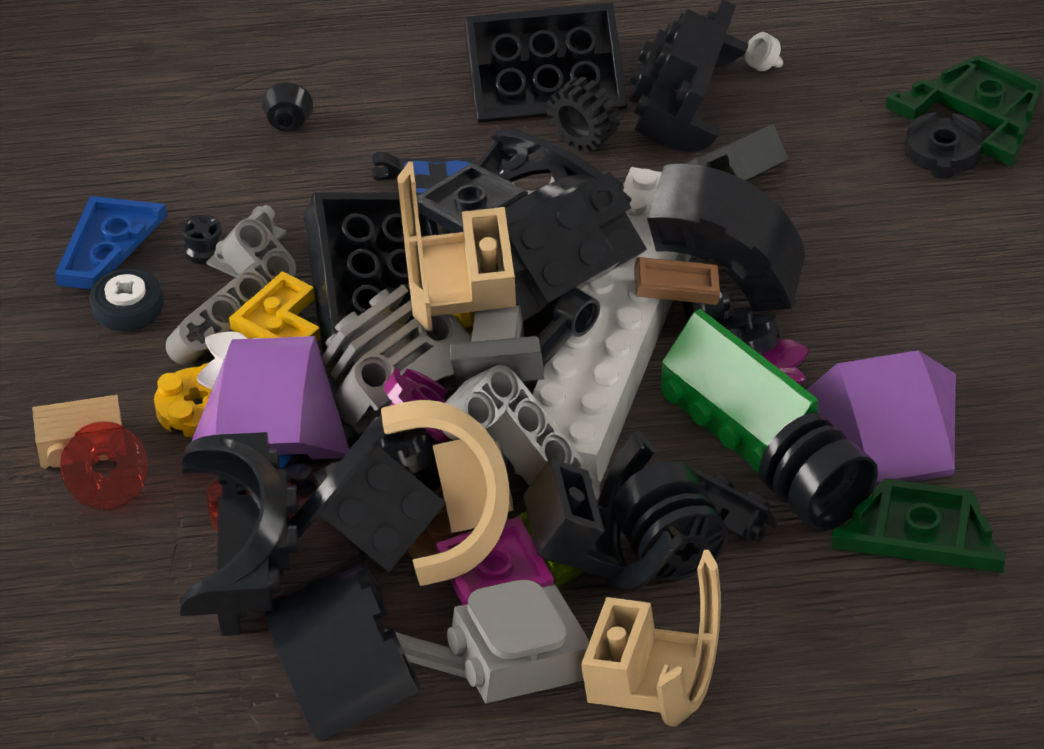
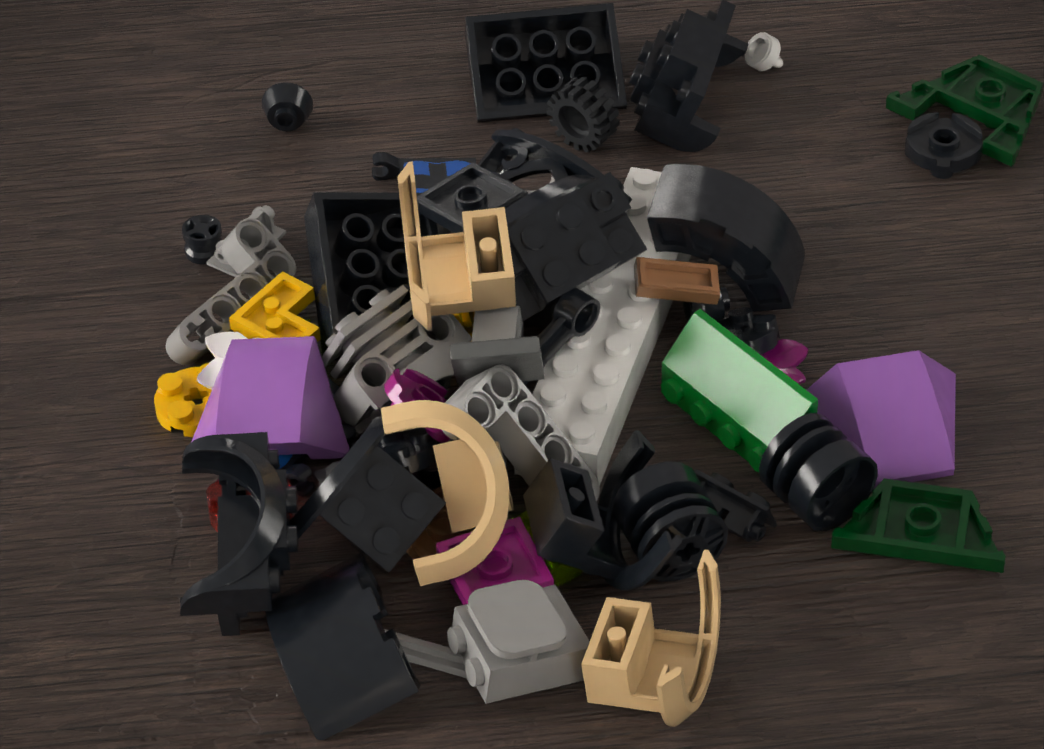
(59, 422): tan brick -> none
(84, 451): clear red plate -> none
(105, 238): blue wing -> none
(126, 299): black wheel -> none
(746, 155): dark grey slope -> none

